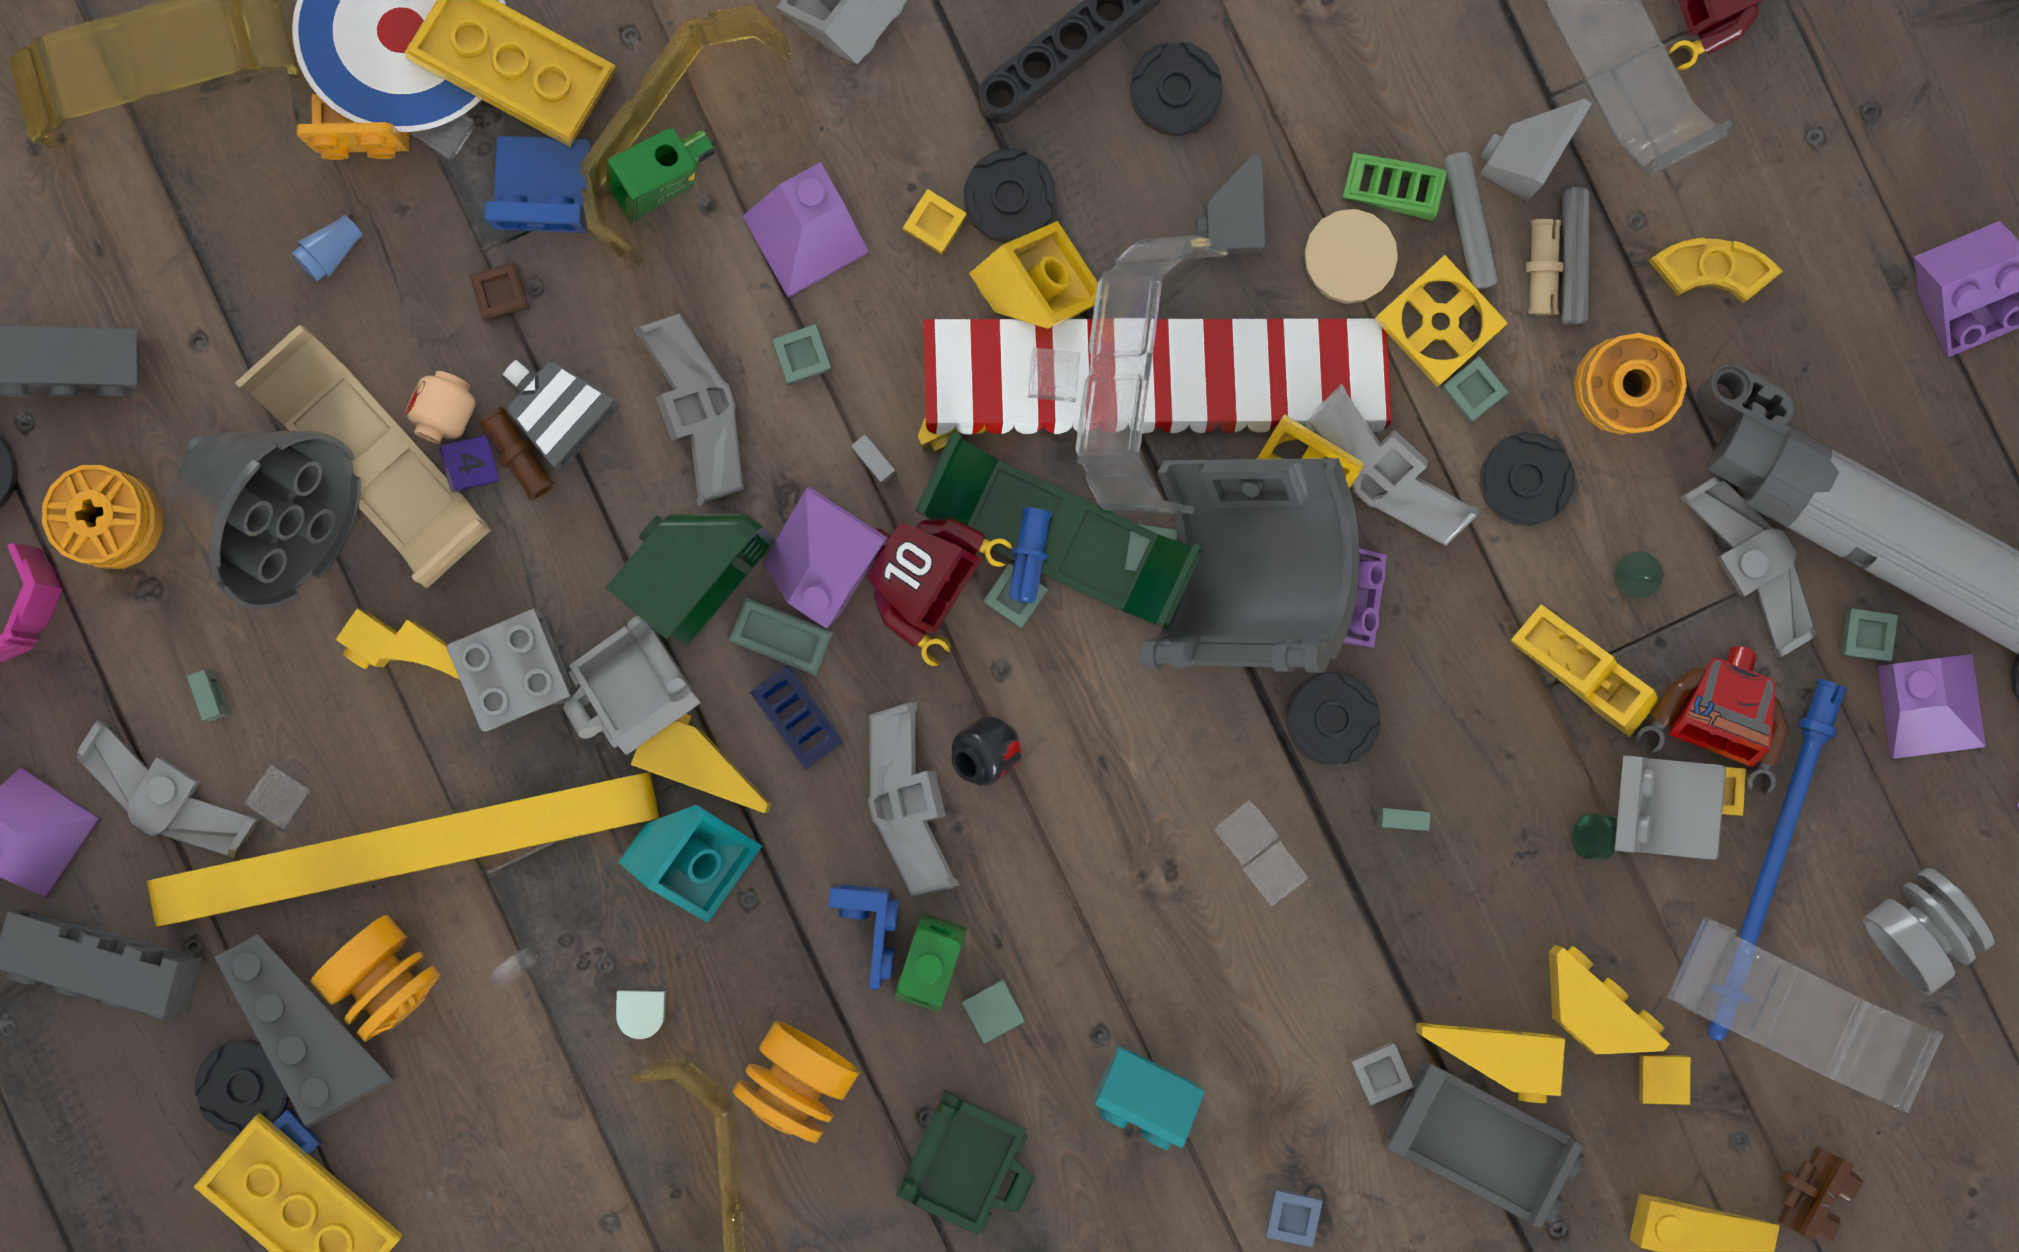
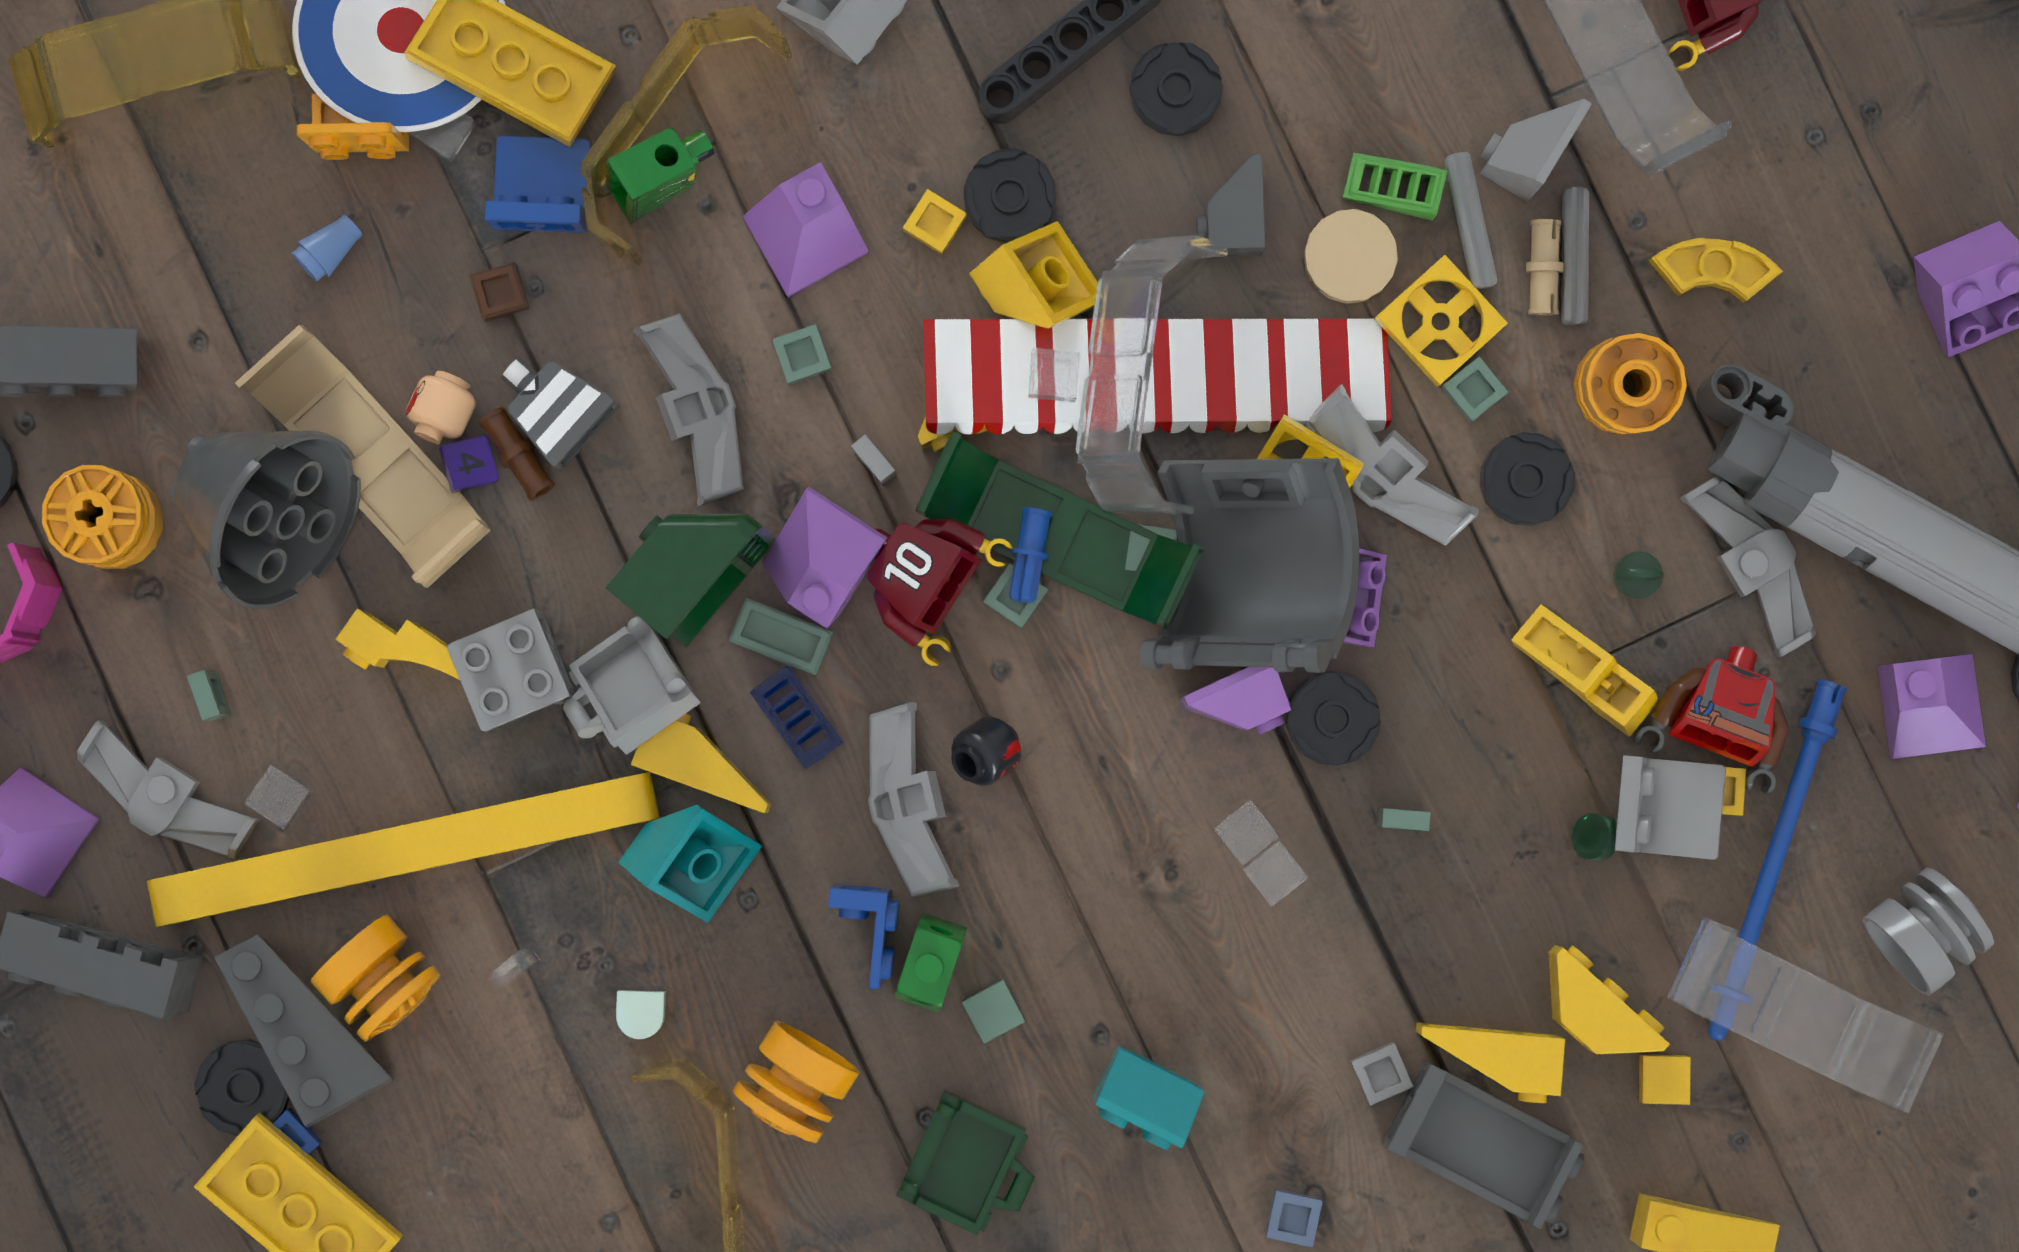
(1243, 700): none -> medium lavender slope
(1815, 1192): reddish brown hips -> none
(1869, 635): sand green tile -> none

